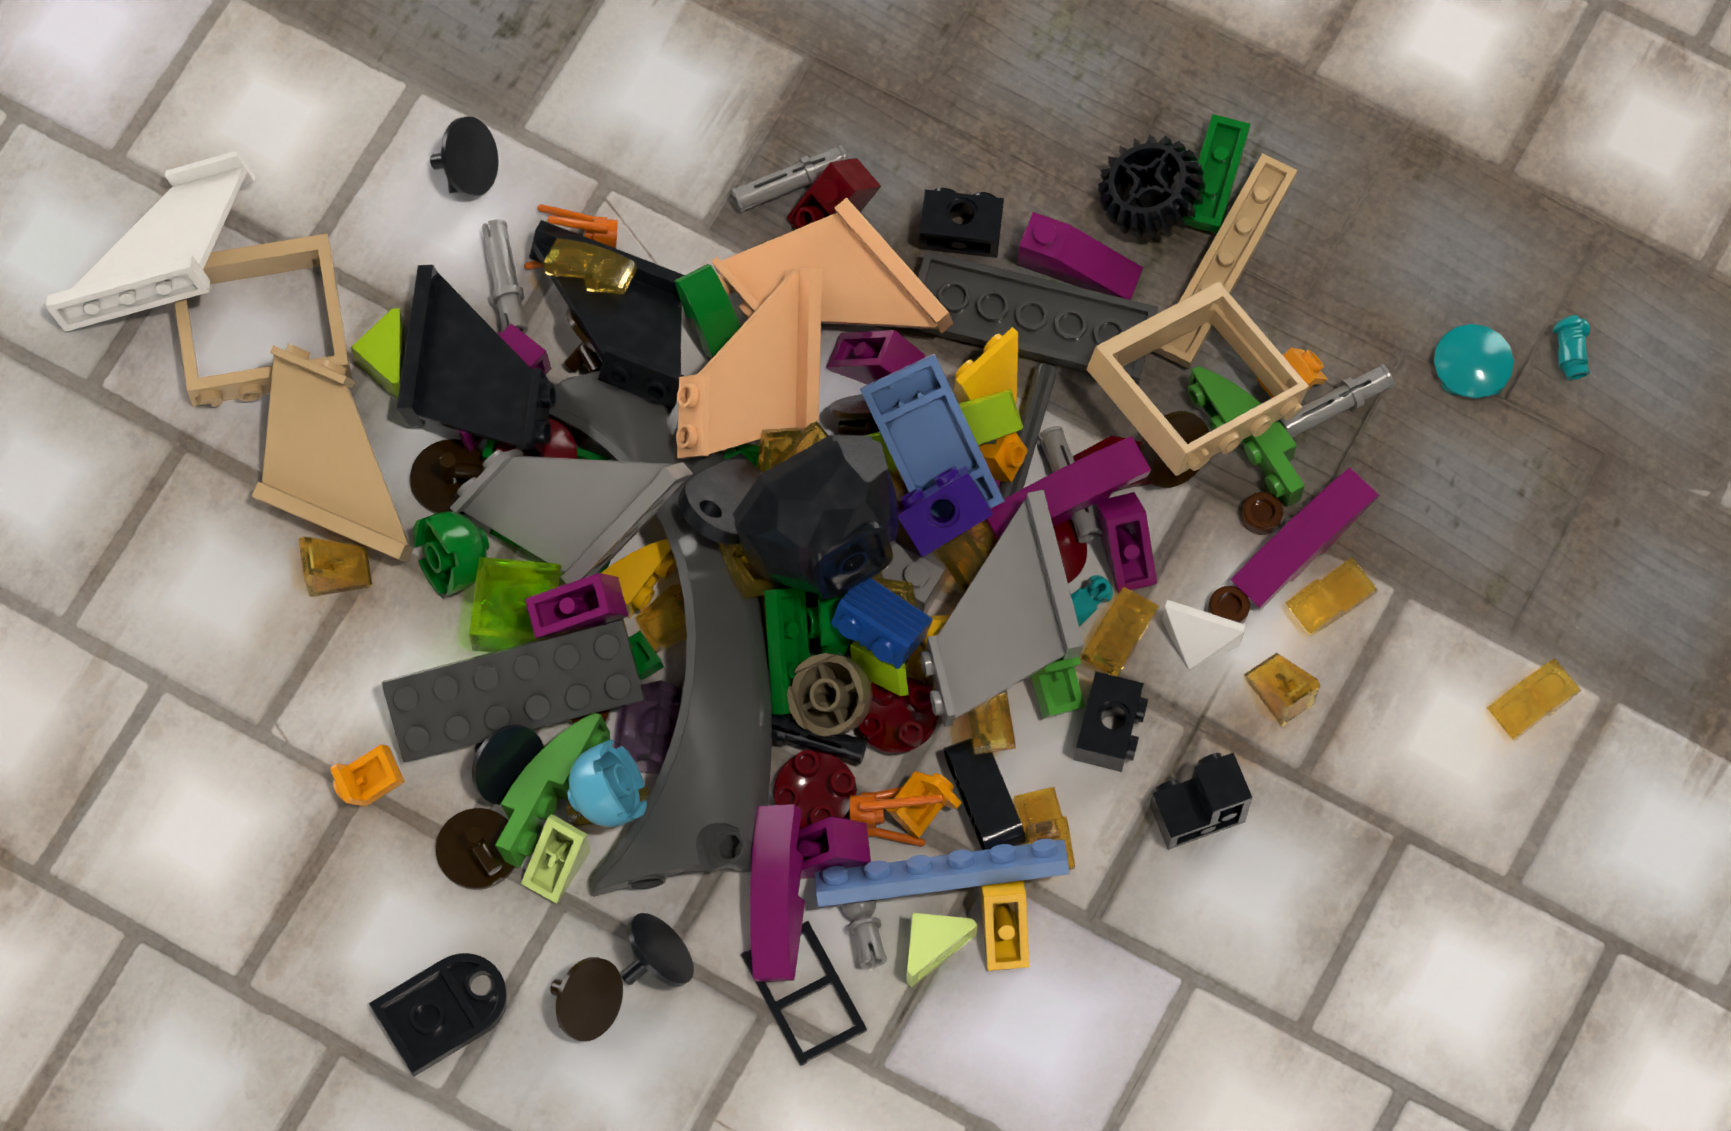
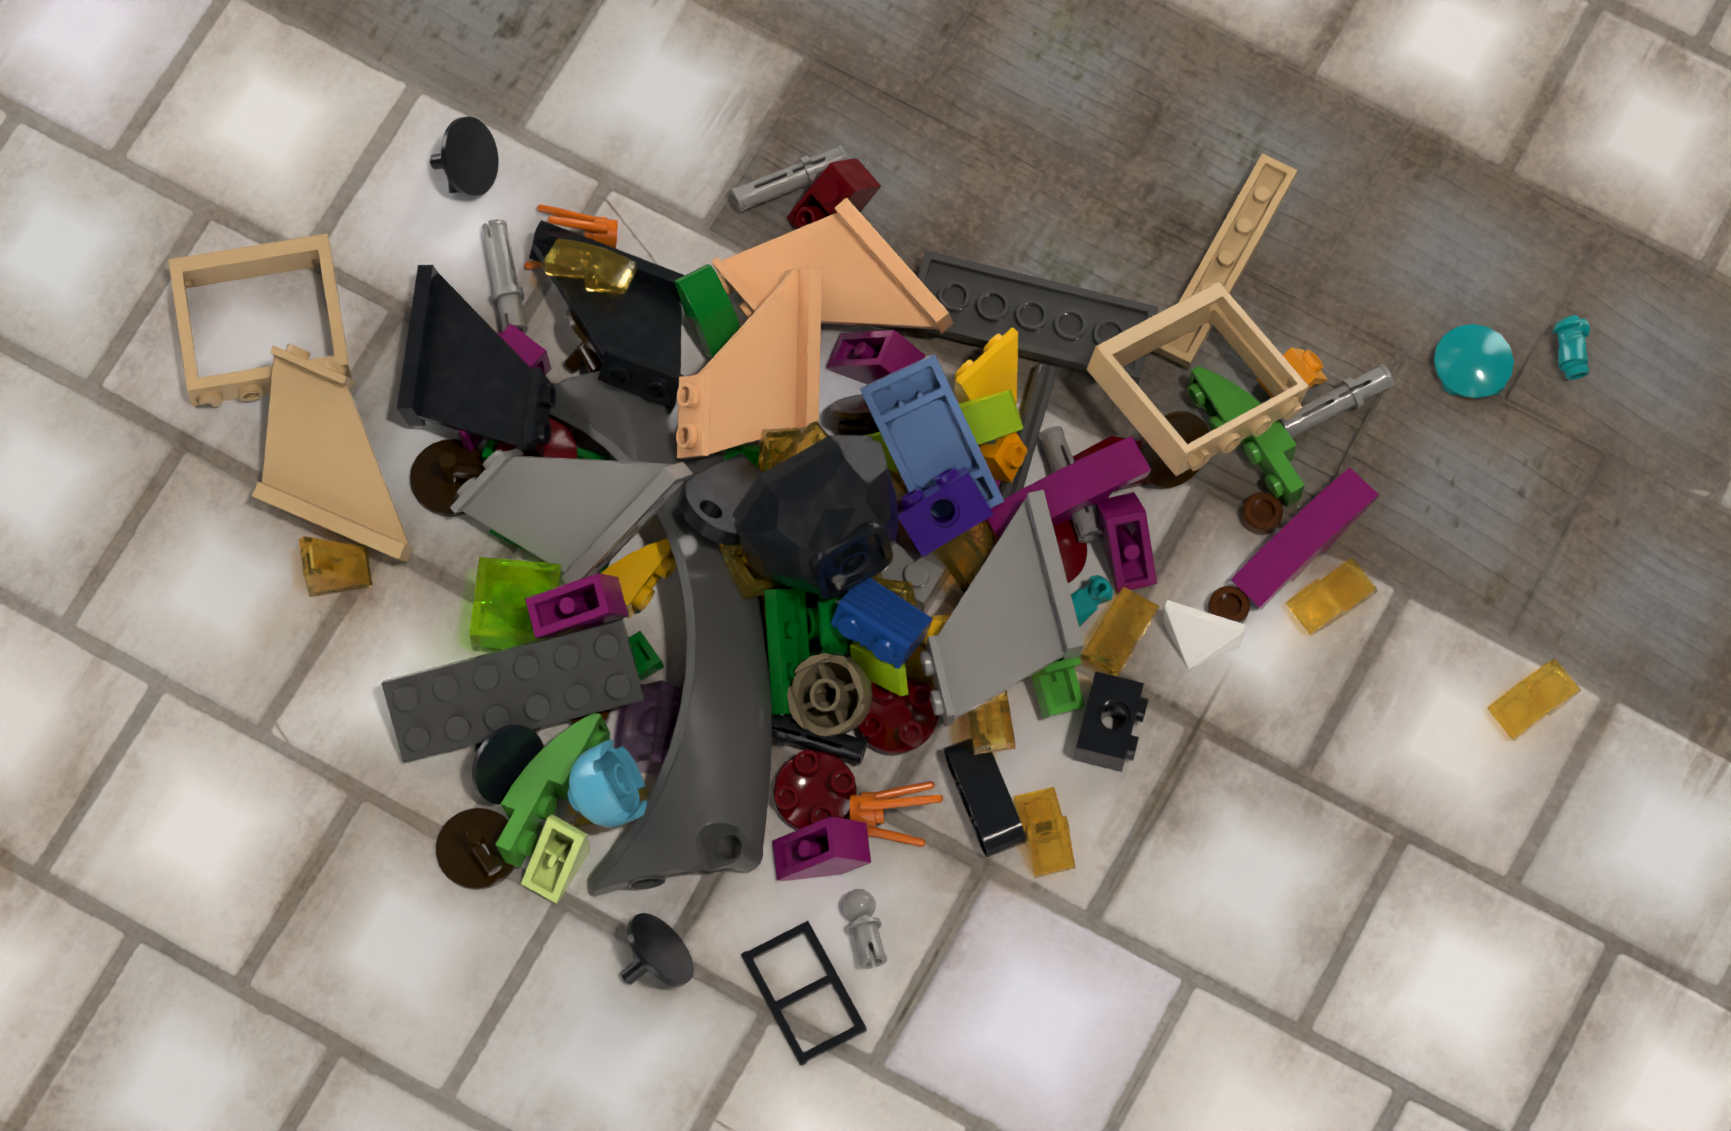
(163, 251): white piece -> none
(367, 777): light orange bracket -> none
(381, 351): lime slope -> none
(438, 1010): black tile -> none
(450, 550): green cylinder -> none
(588, 998): dark brown shield -> none
(664, 619): clear yellow slope -> none
(774, 891): magenta slope -> none
(917, 818): light orange bracket -> none
(934, 941): yellowish green slope -> none
(941, 873): medium blue plate -> none
(975, 238): black brick -> none
(1005, 925): yellow slope -> none
(1076, 258): magenta slope -> none
(1153, 206): black gear -> none
(1204, 804): black brick -> none
(1220, 163): green plate -> none
(1283, 687): clear yellow slope -> none

